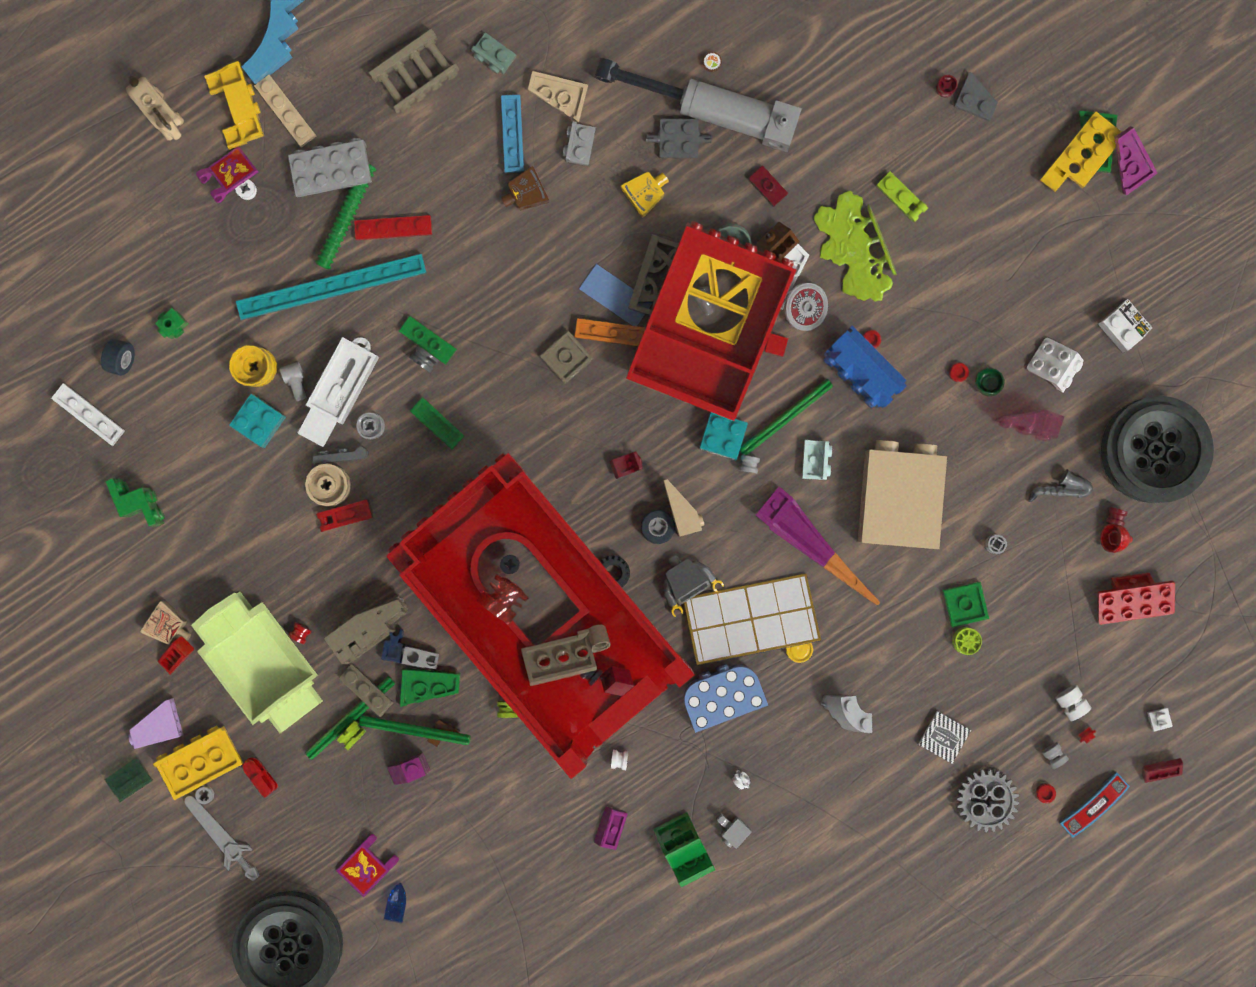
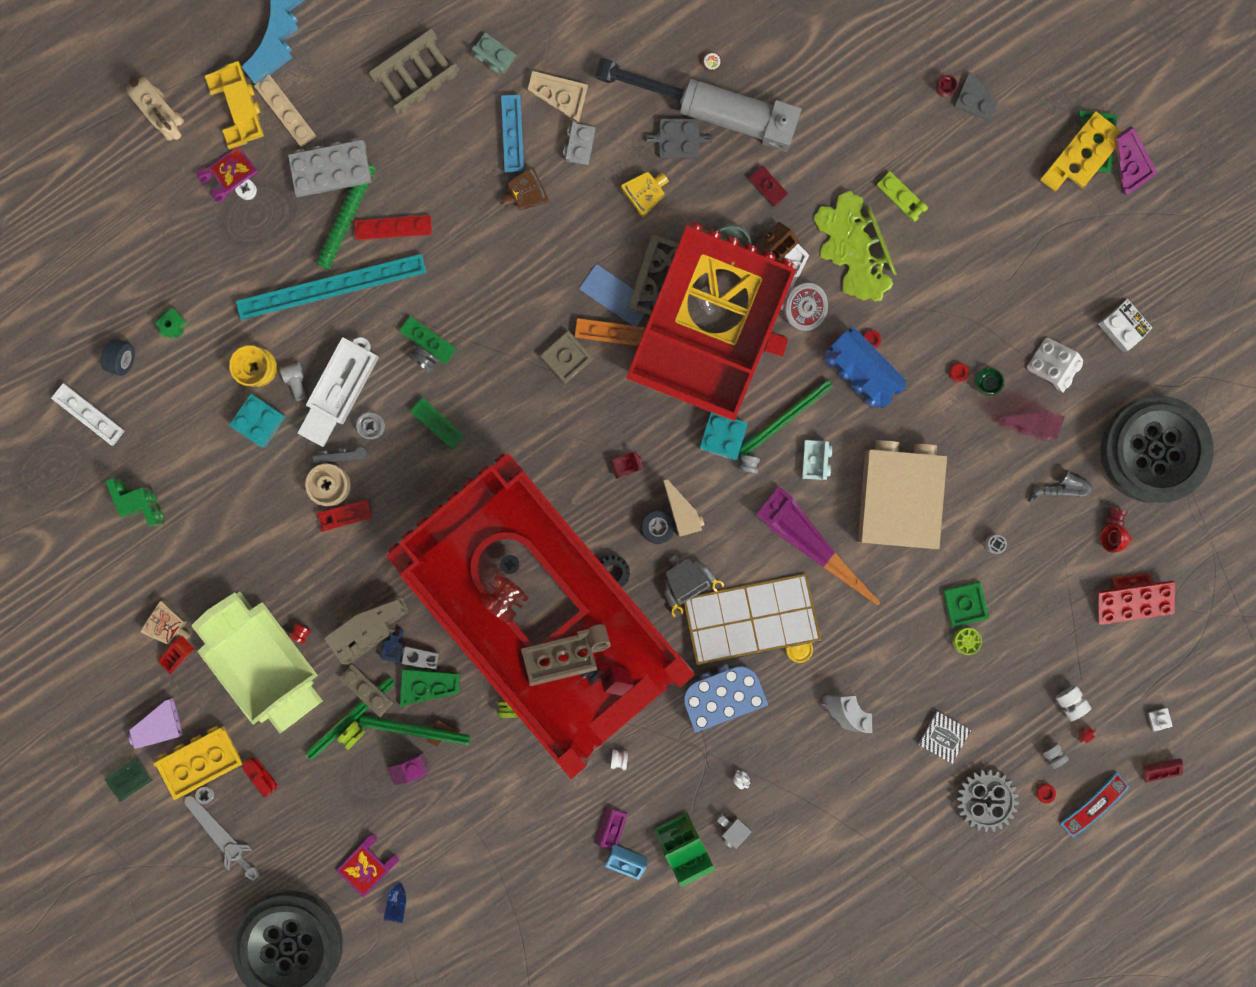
(626, 862): none -> dark azure slope

